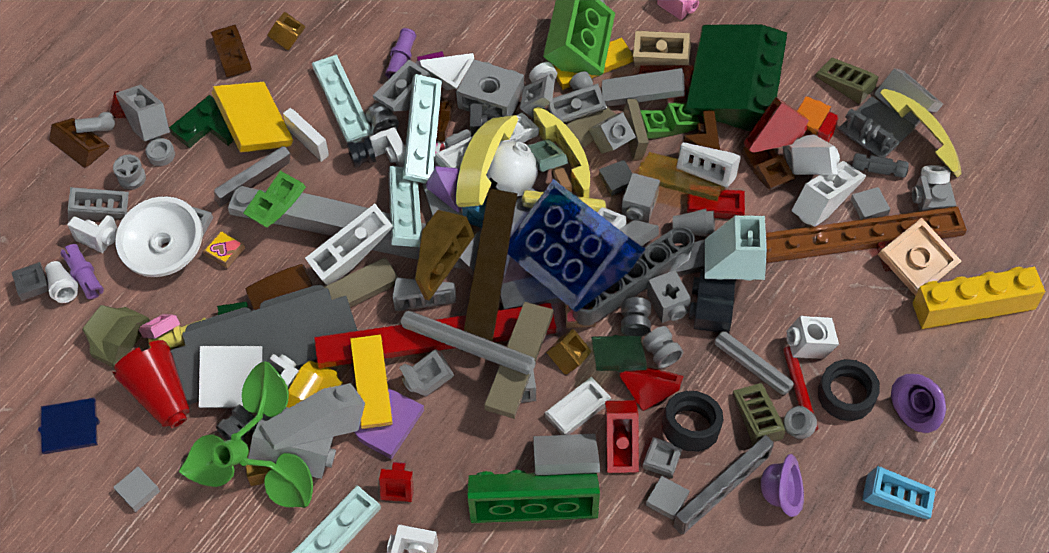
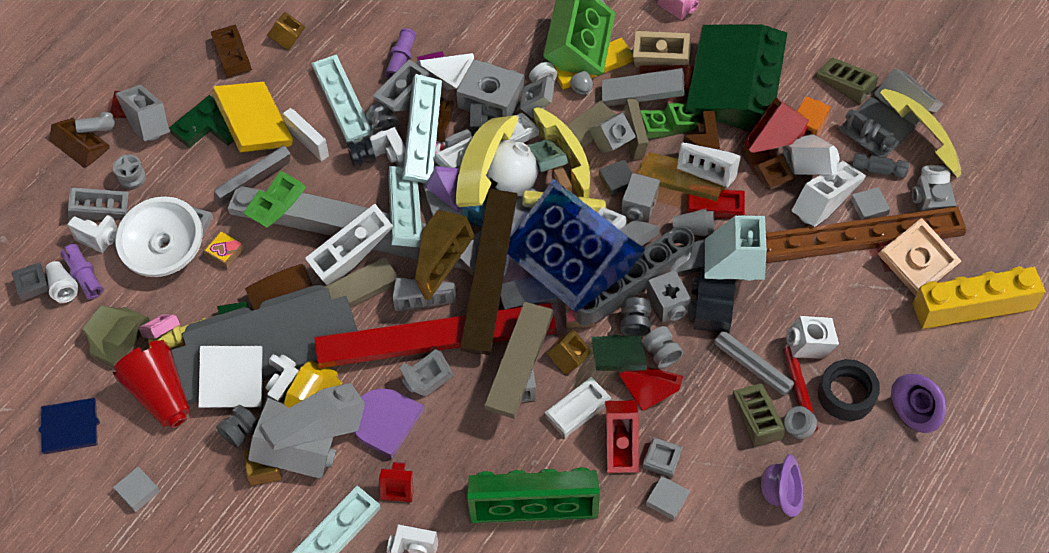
(160, 152): light grey tile -> none
(213, 459): bright green plant -> none
(371, 381): yellow tile -> none
(468, 342): light grey axle -> none
(566, 454): light grey tile -> none
(577, 103): light grey slope -> none
(685, 438): black tyre -> none
(723, 485): flat silver tile -> none
(828, 127): red tile -> none
(883, 498): medium azure slope -> none

